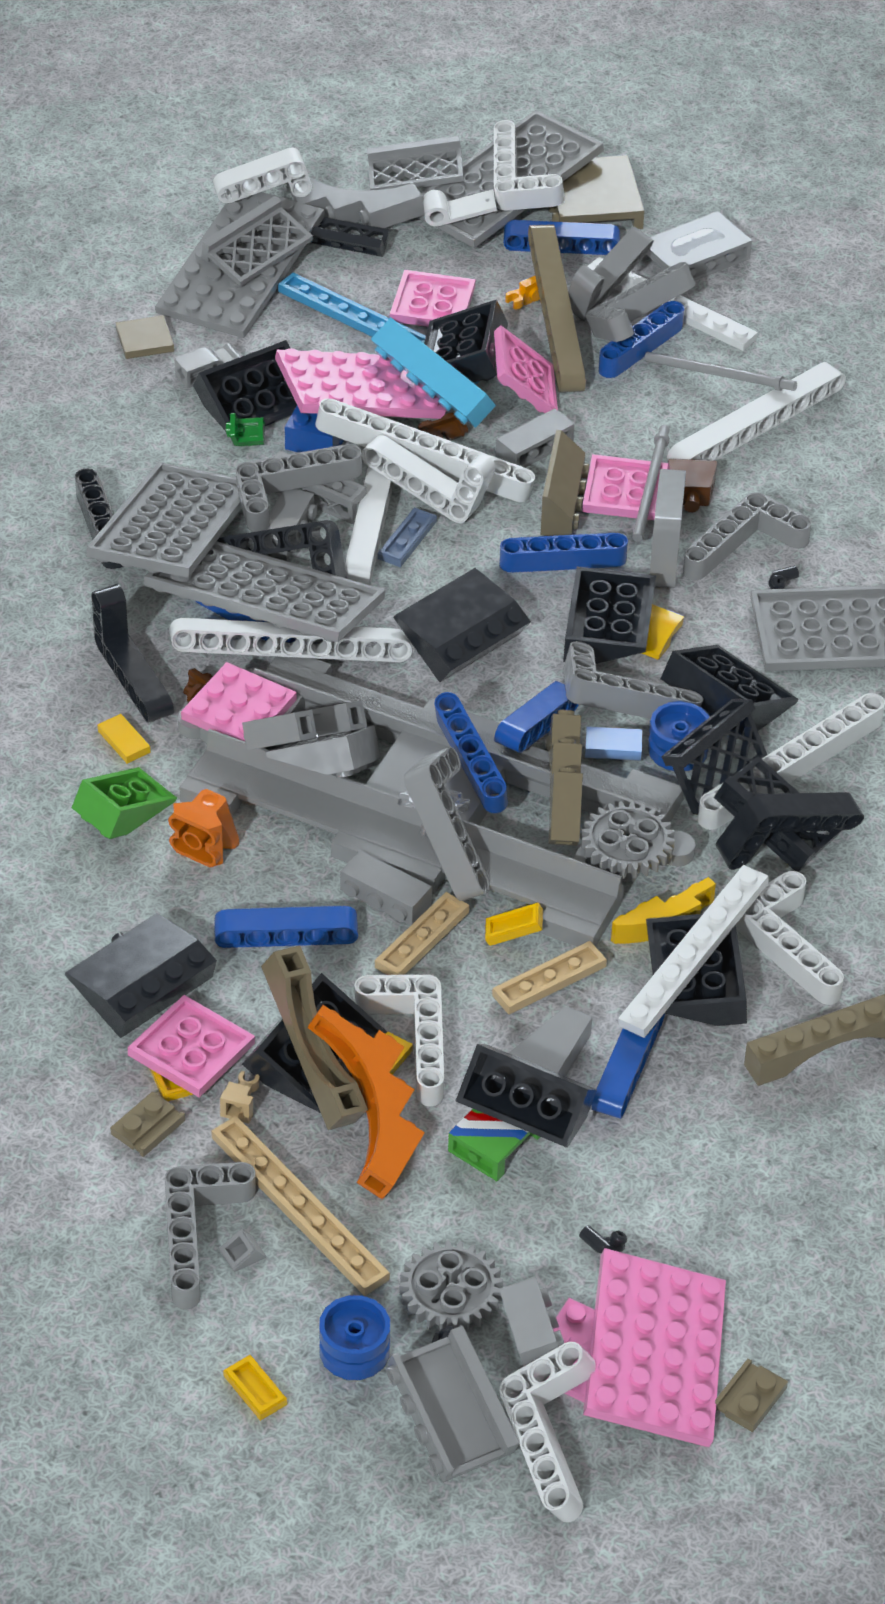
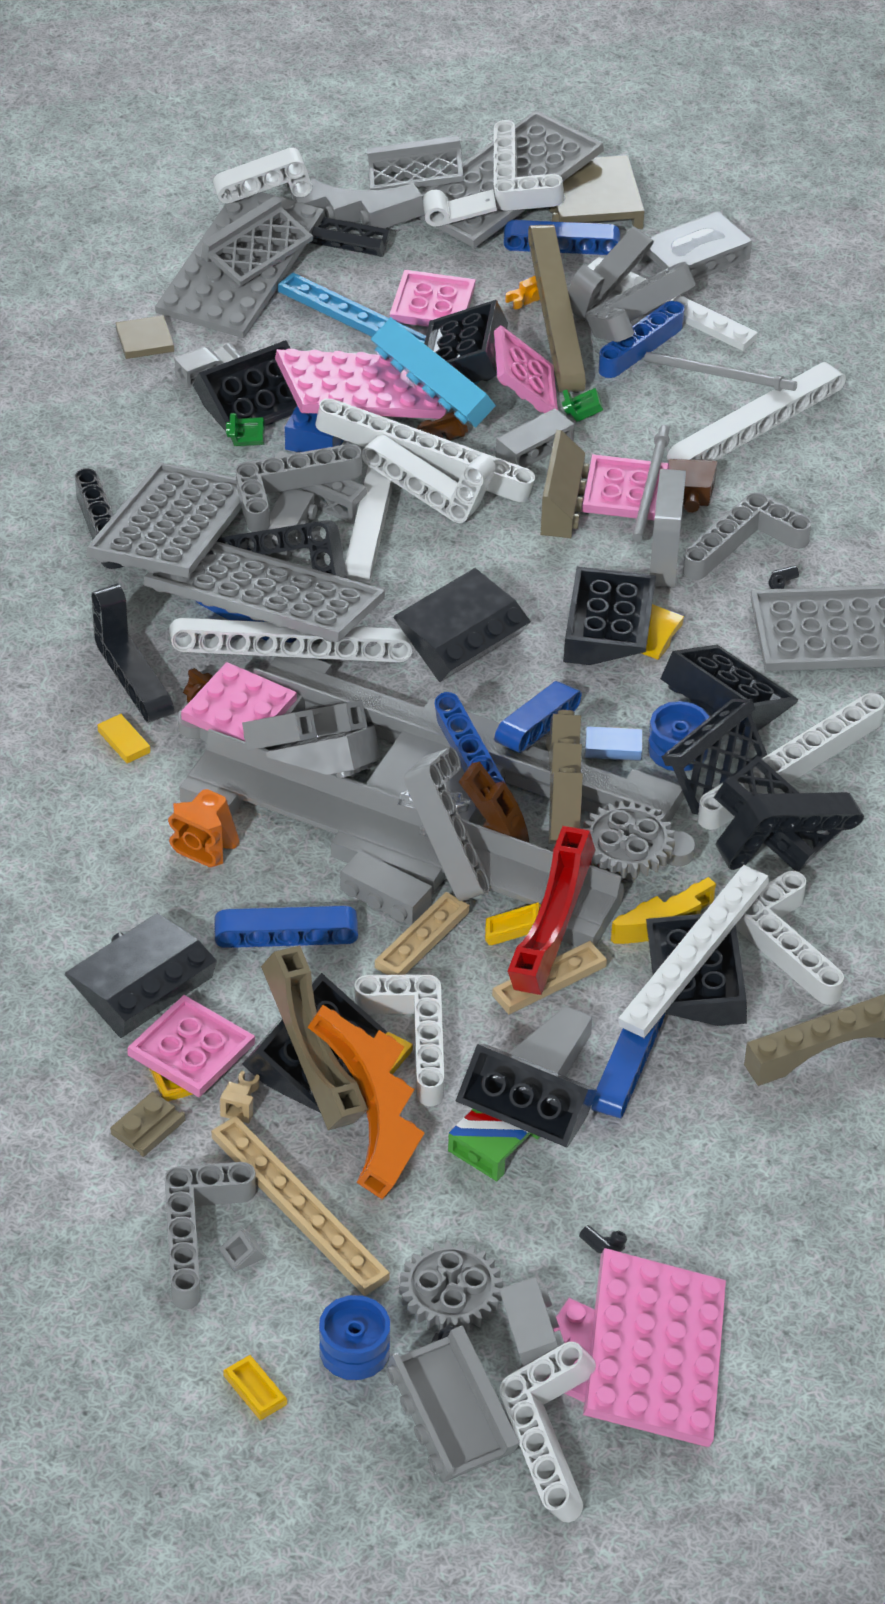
(121, 801): bright green slope -> none
(407, 537): sand blue tile -> none
(494, 802): none -> reddish brown slope
(538, 950): none -> red arch
(563, 552): blue beam -> none
(583, 405): none -> green bracket
(615, 692): light grey beam -> none
(750, 1395): dark tan plate -> none

